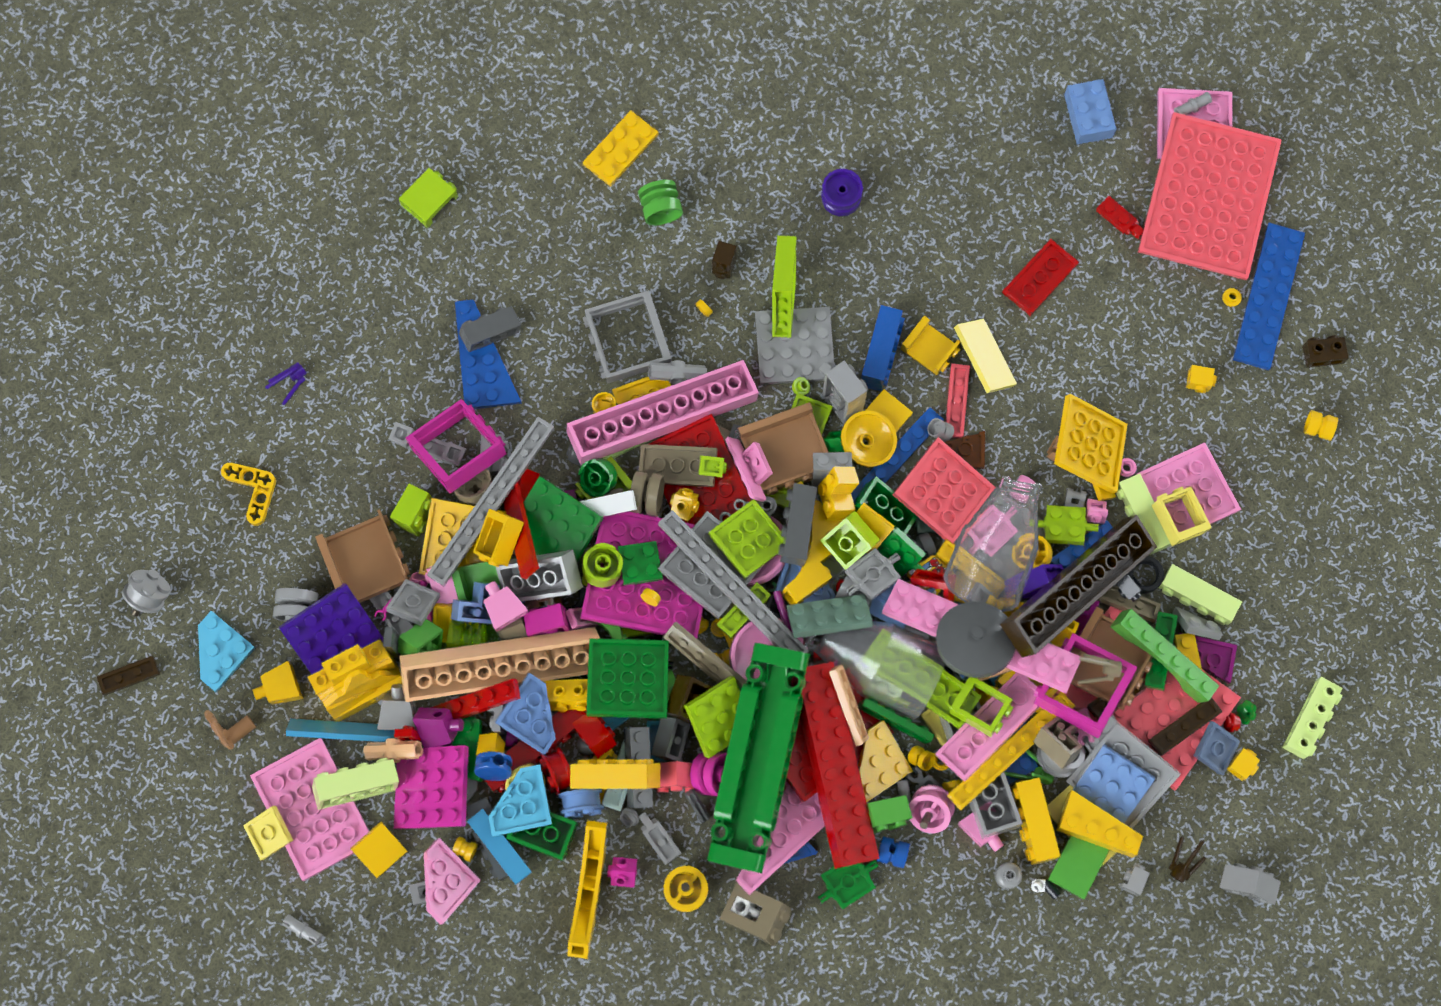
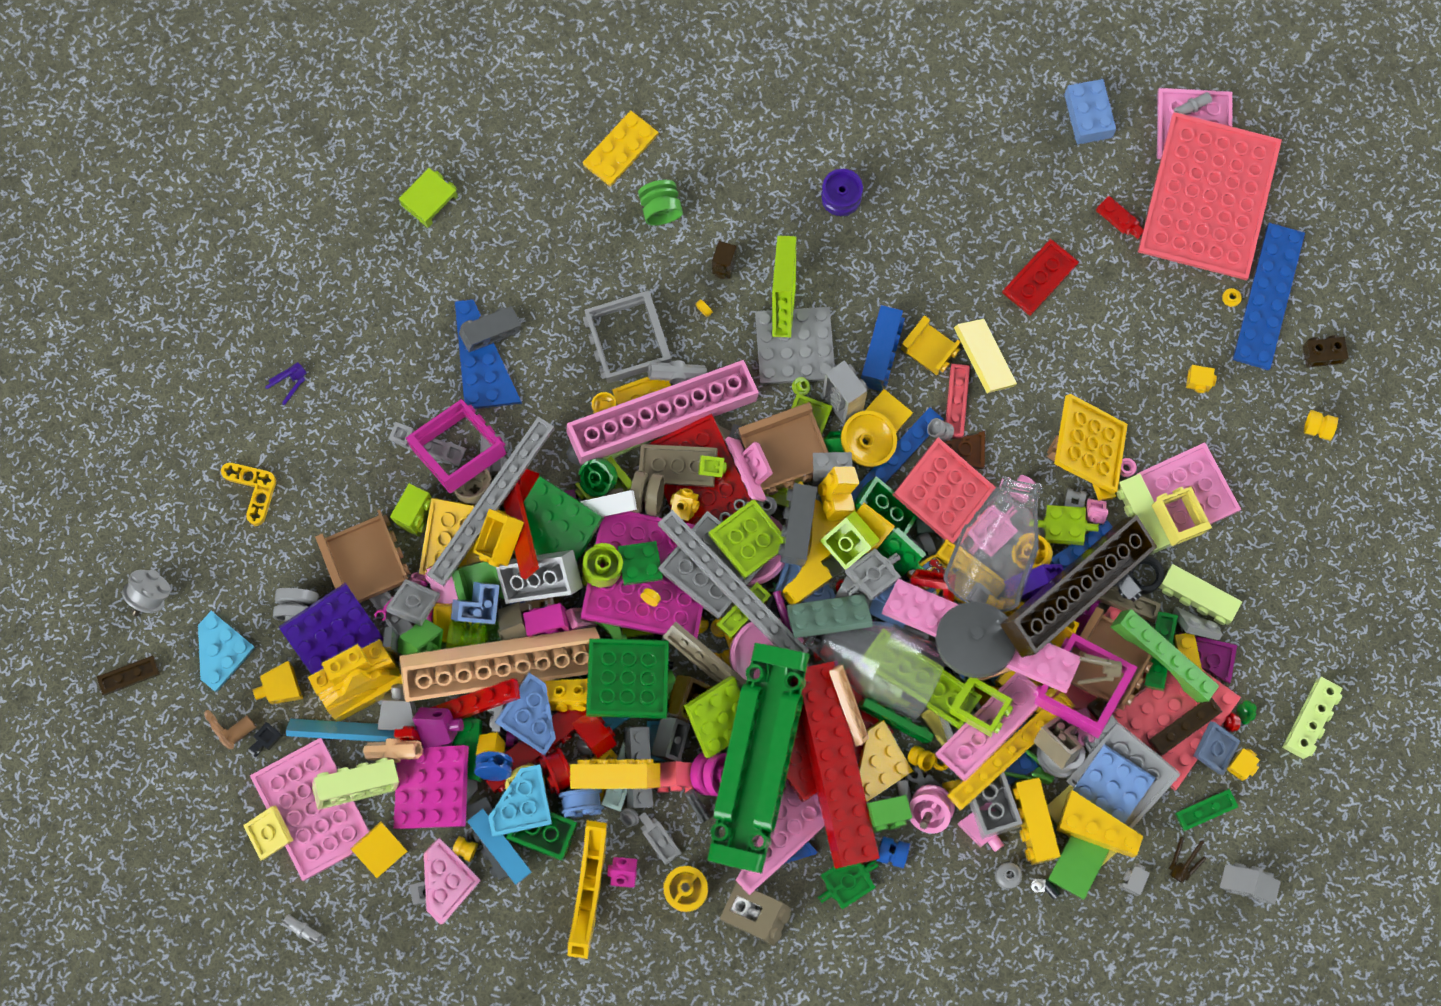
(265, 737): none -> black plate
(503, 606): bright pink torso -> none
(1206, 810): none -> green plate

